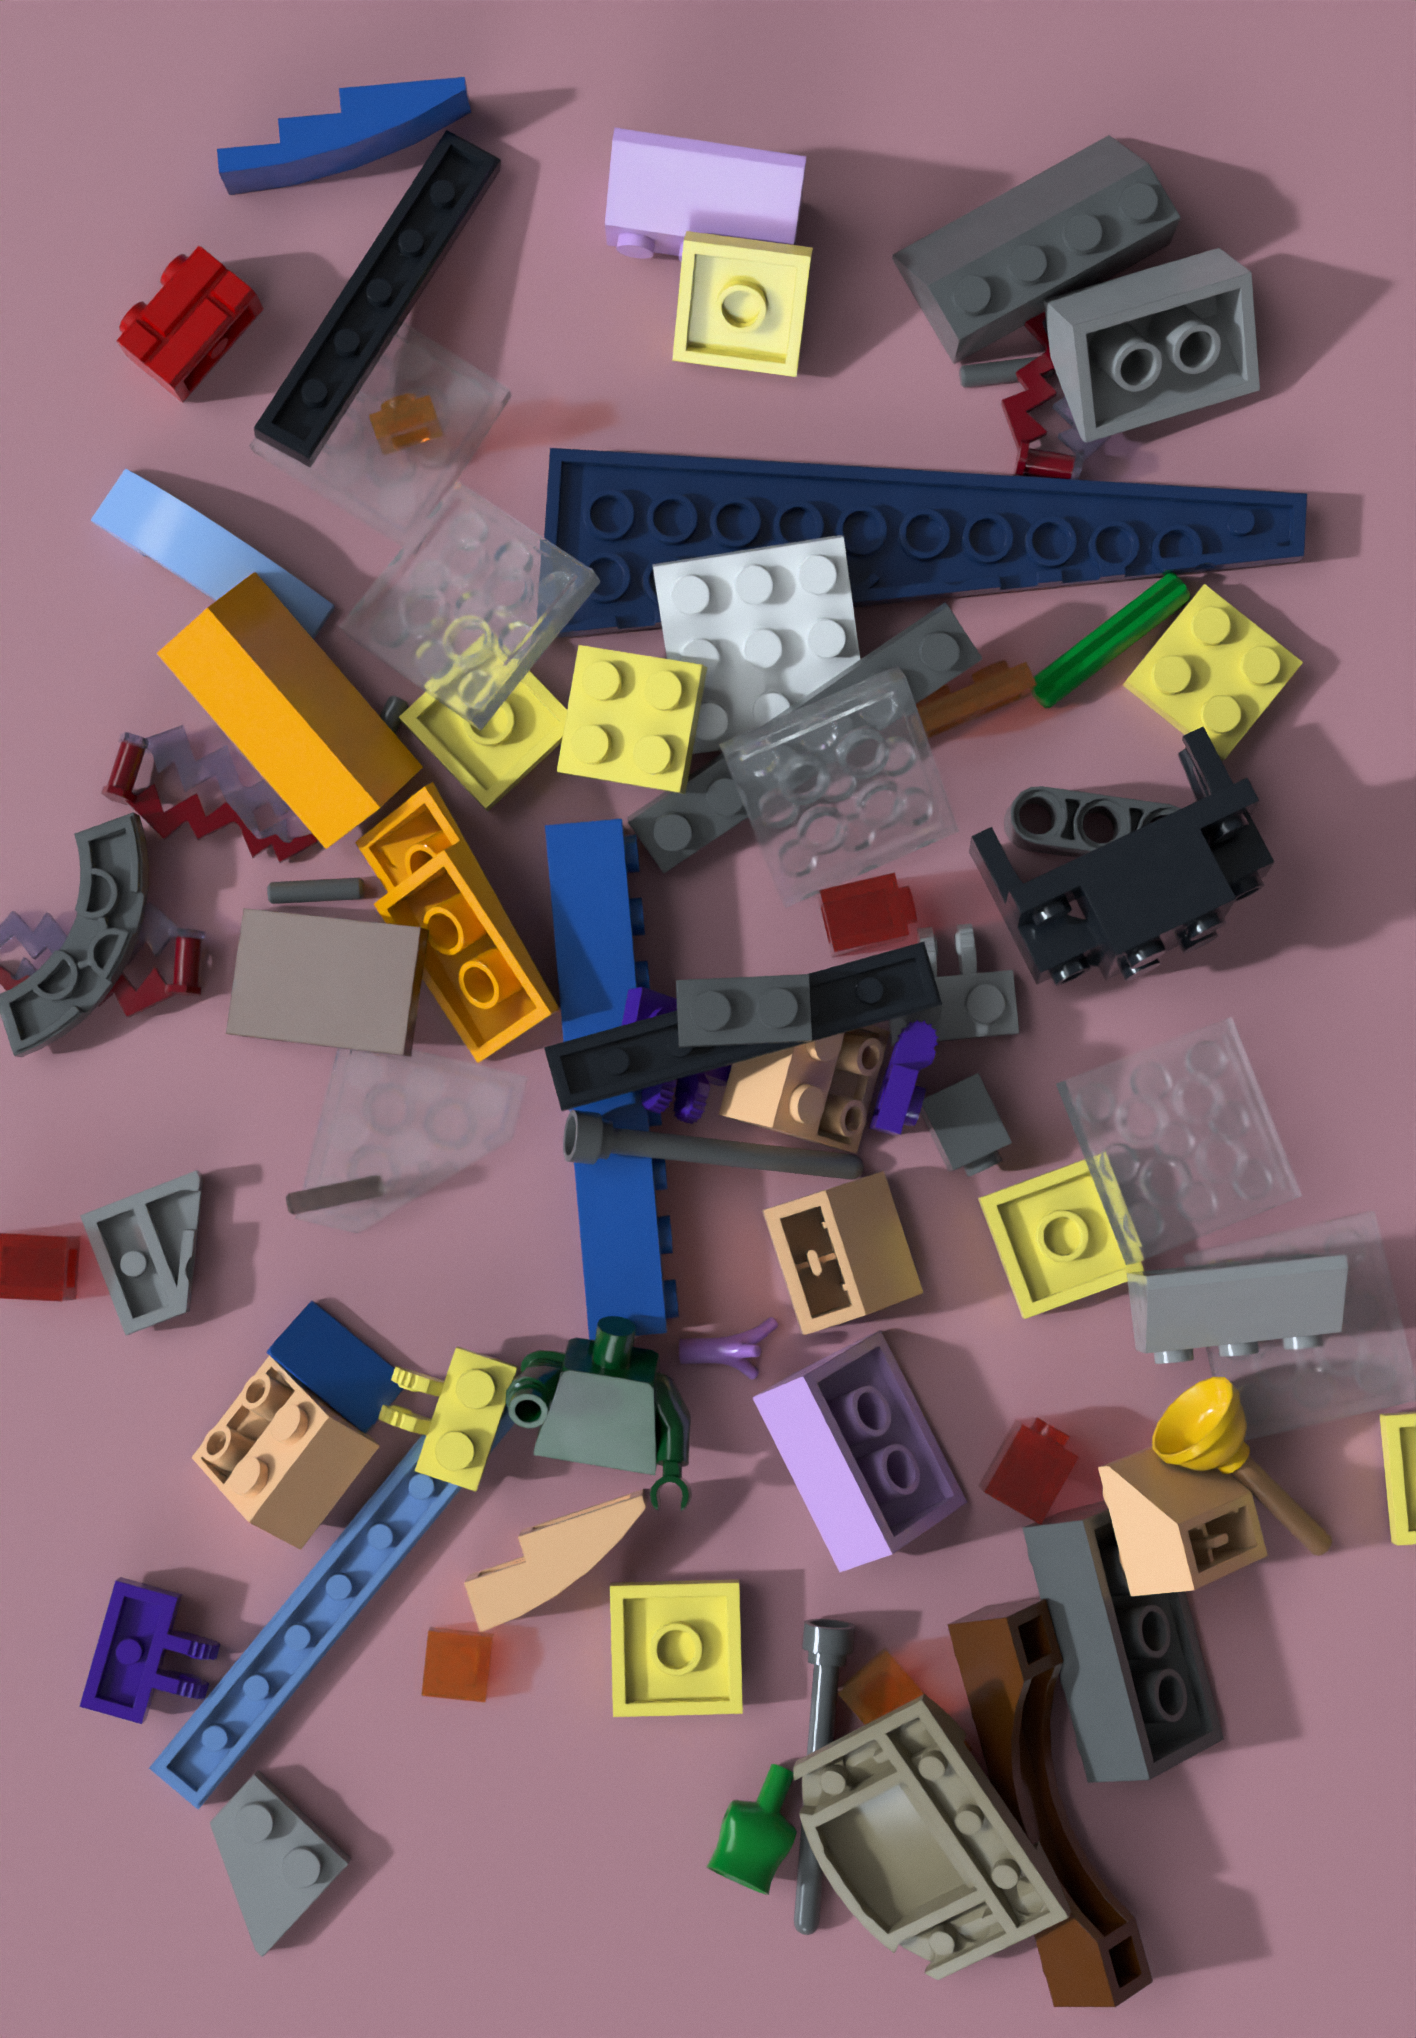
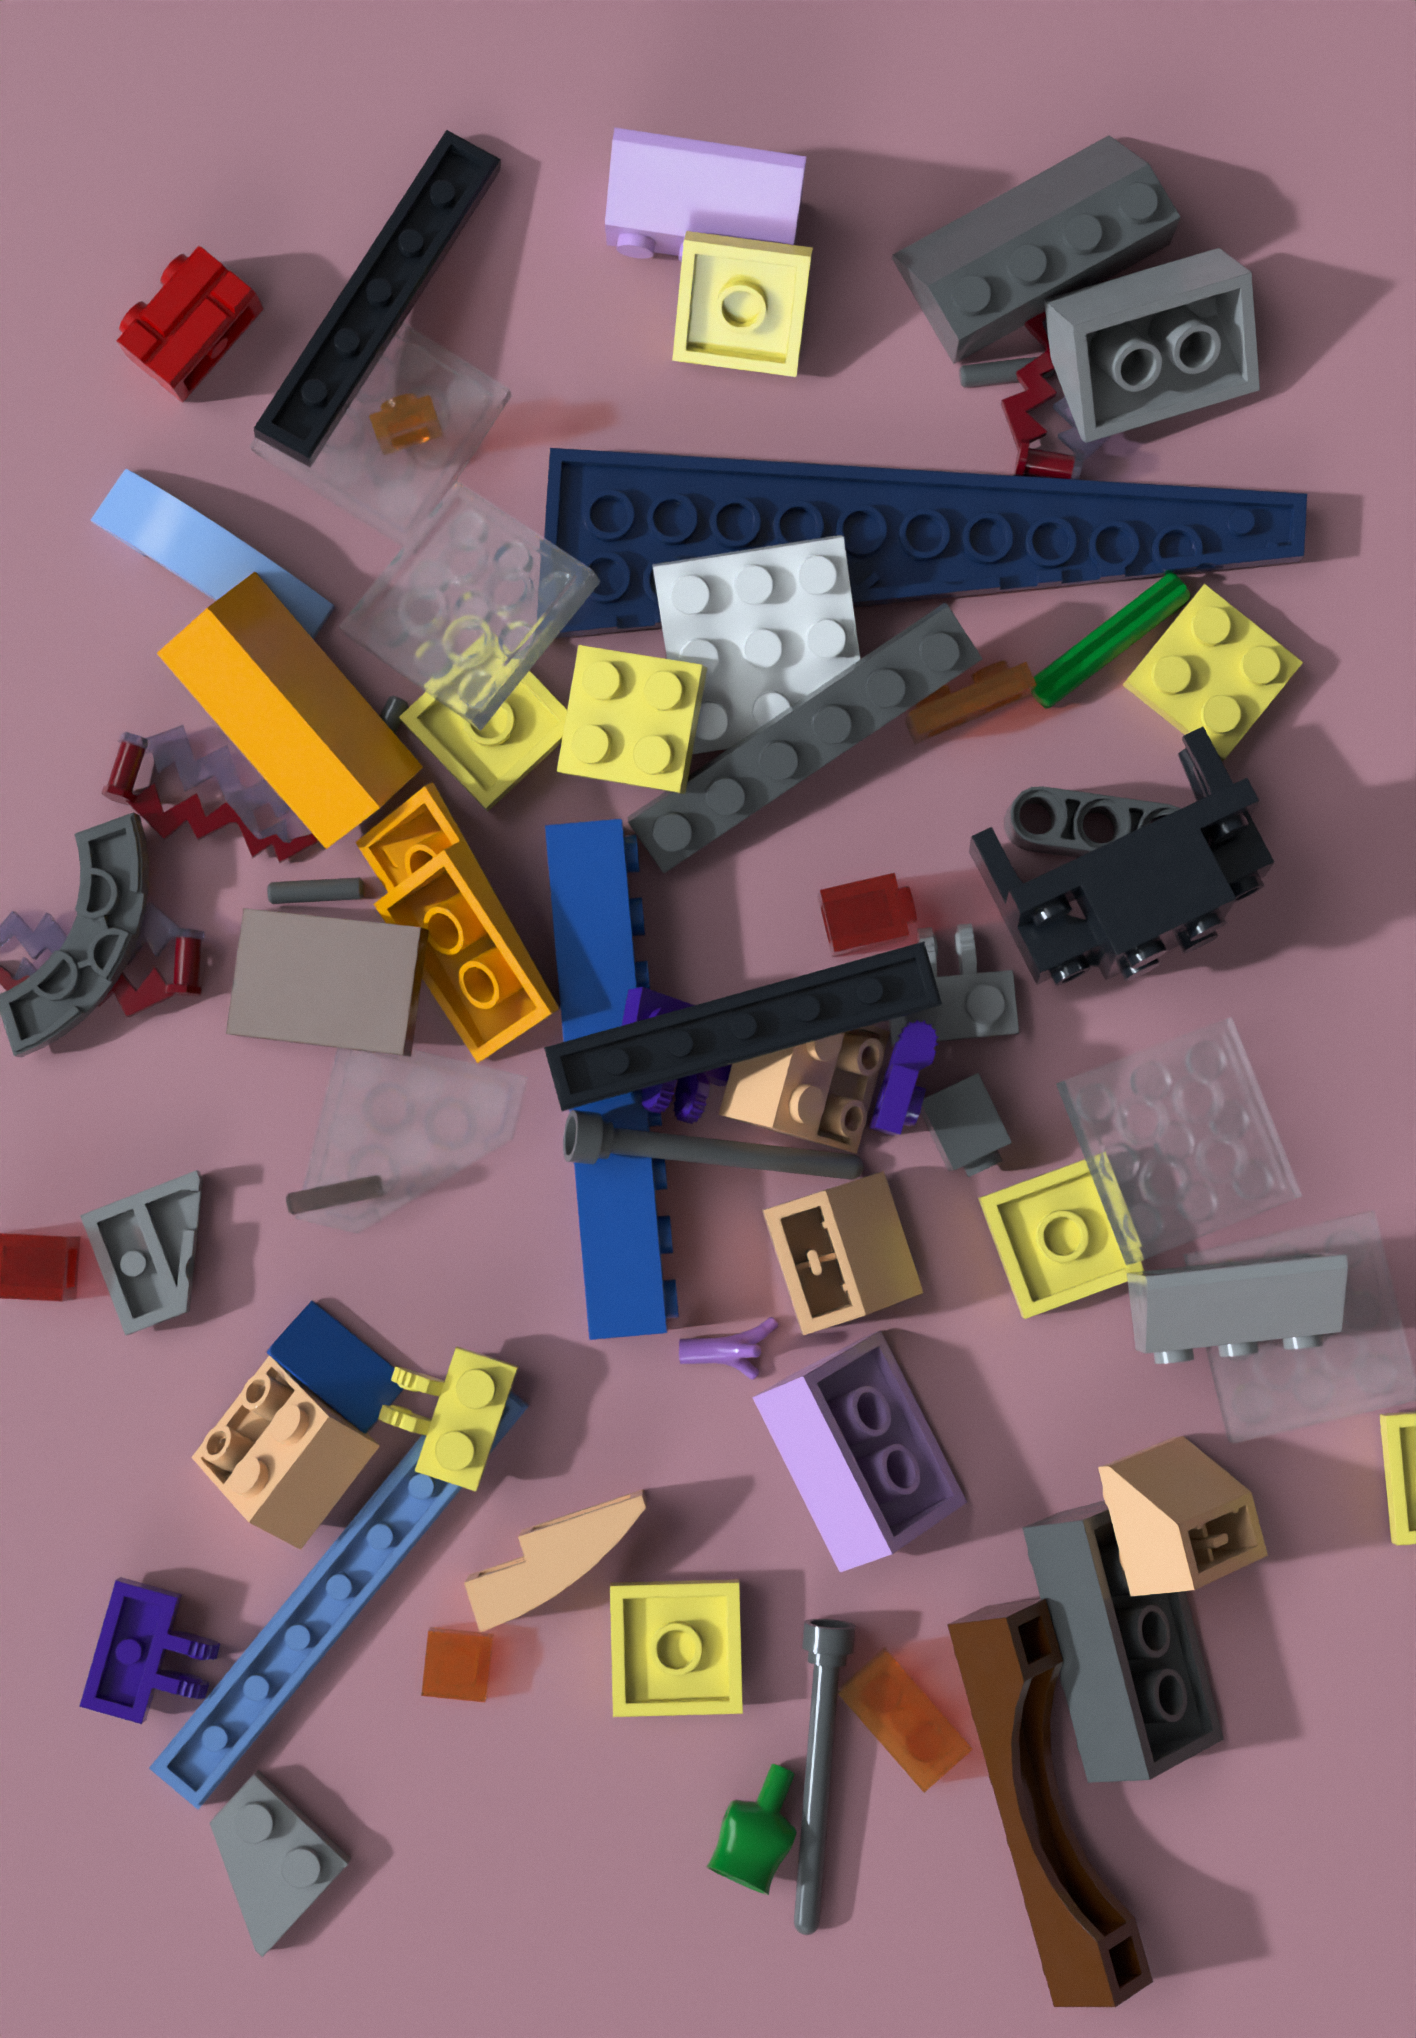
(370, 126): blue slope -> none
(605, 1406): torso -> none
(743, 1010): dark grey plate -> none
(840, 786): clear plate -> none
(924, 1841): dark tan slope -> none
(1030, 1468): clear red brick -> none
(1208, 1432): yellow piece -> none

